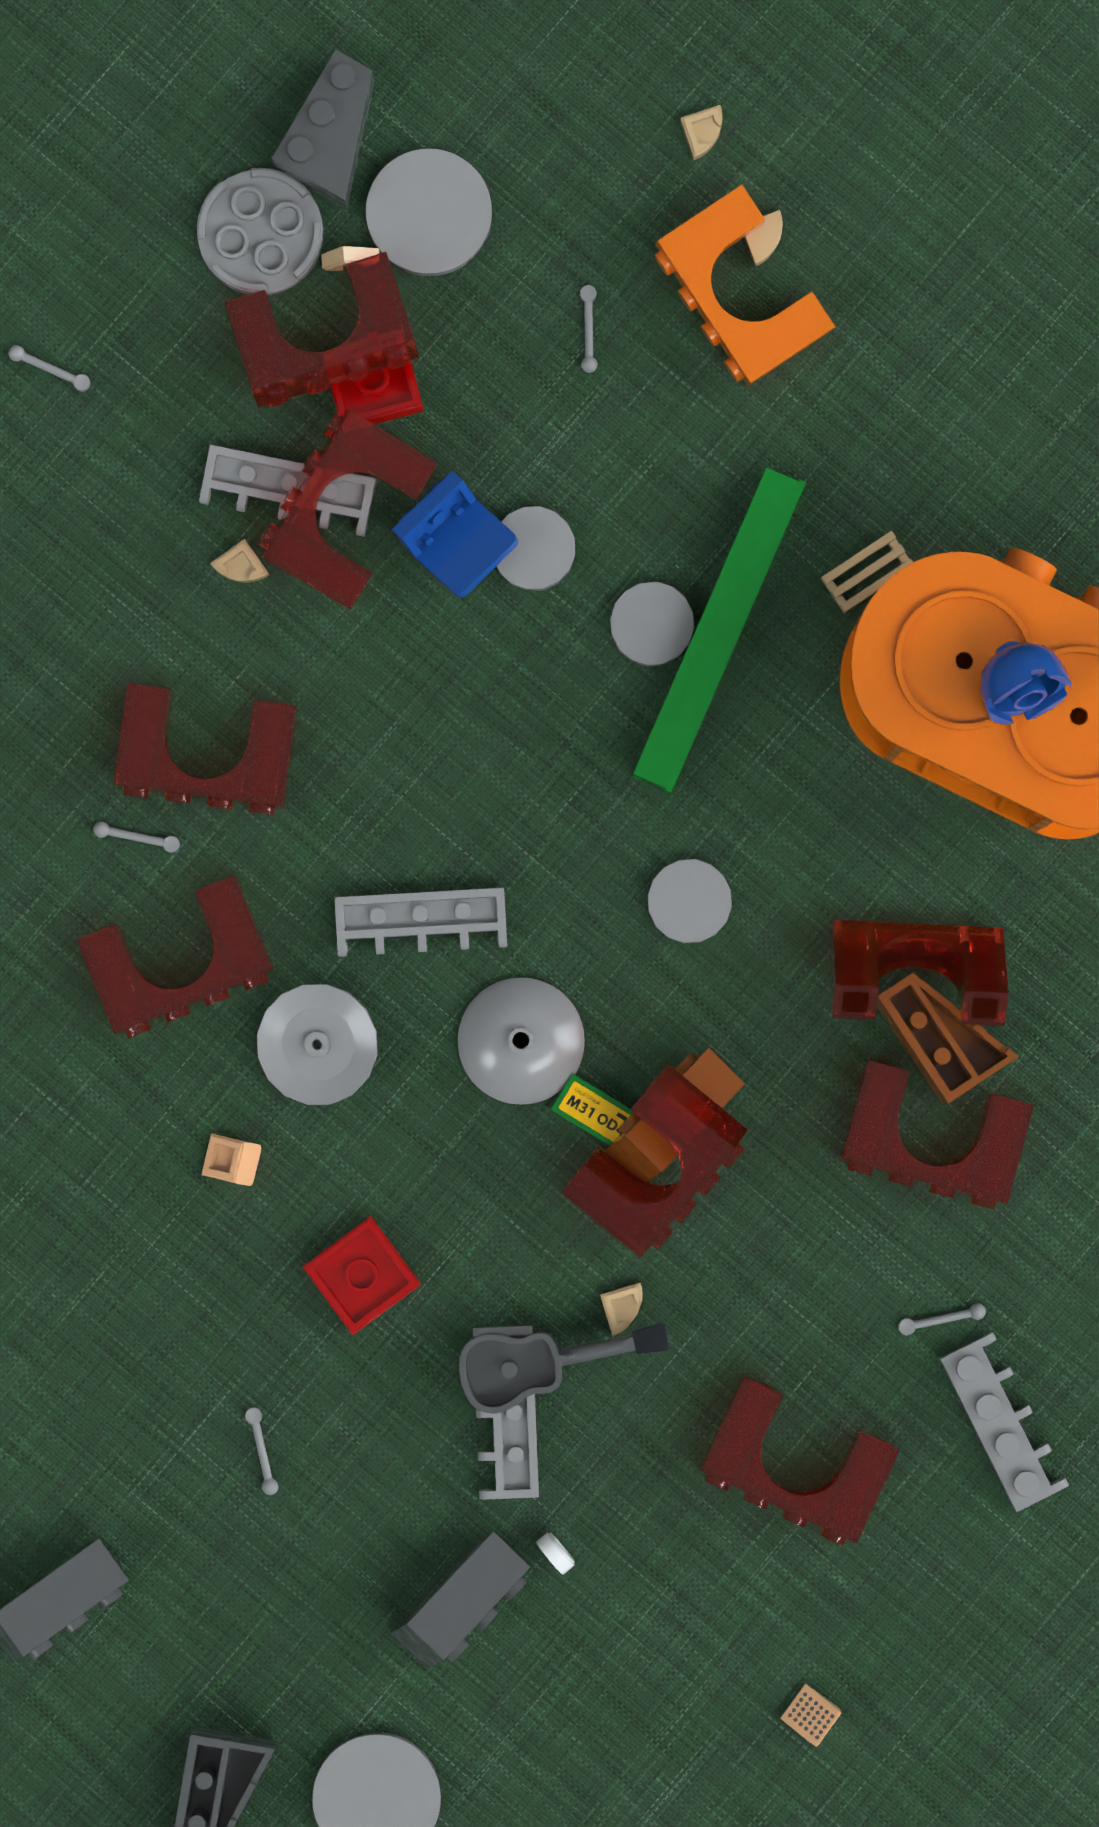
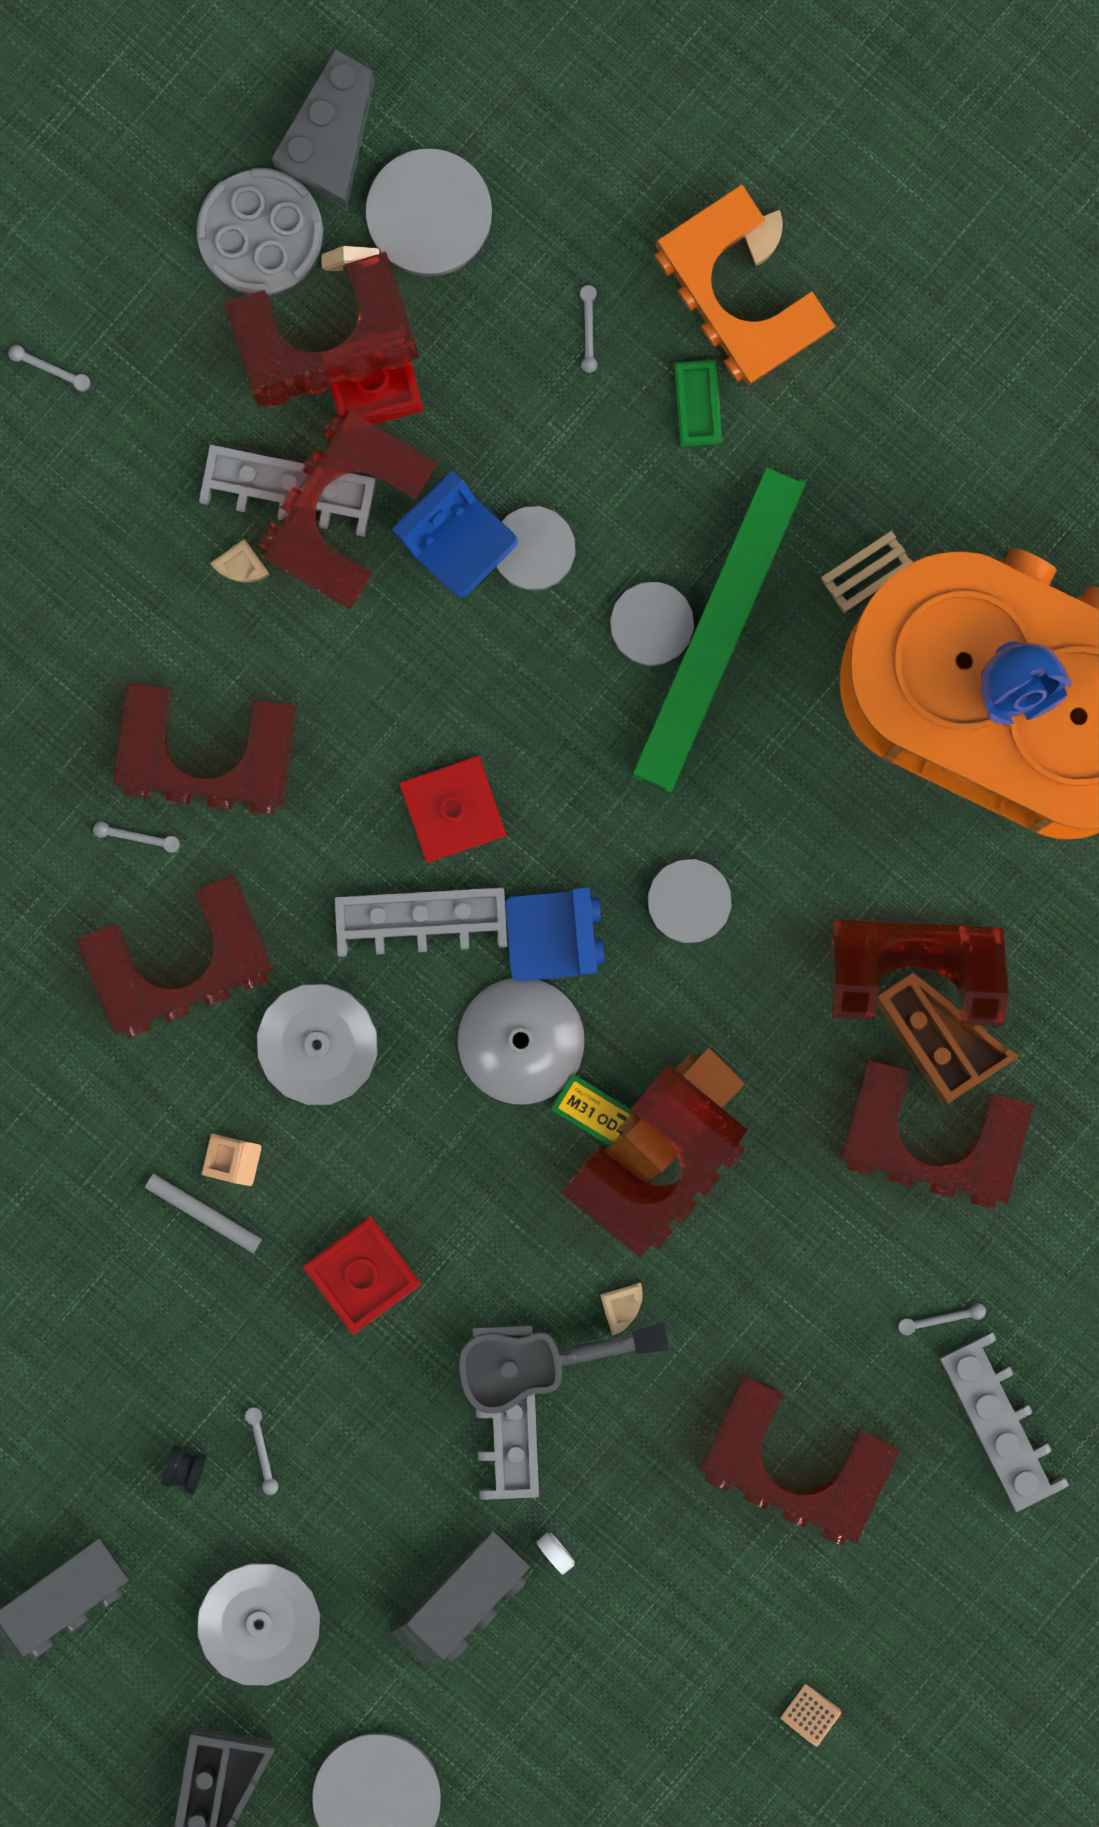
(184, 1469): none -> black wheel
(203, 1213): none -> light grey bar
(258, 1624): none -> light grey piece
(453, 809): none -> red plate
(553, 935): none -> blue bracket
(698, 403): none -> green tile
(702, 130): tan tile -> none

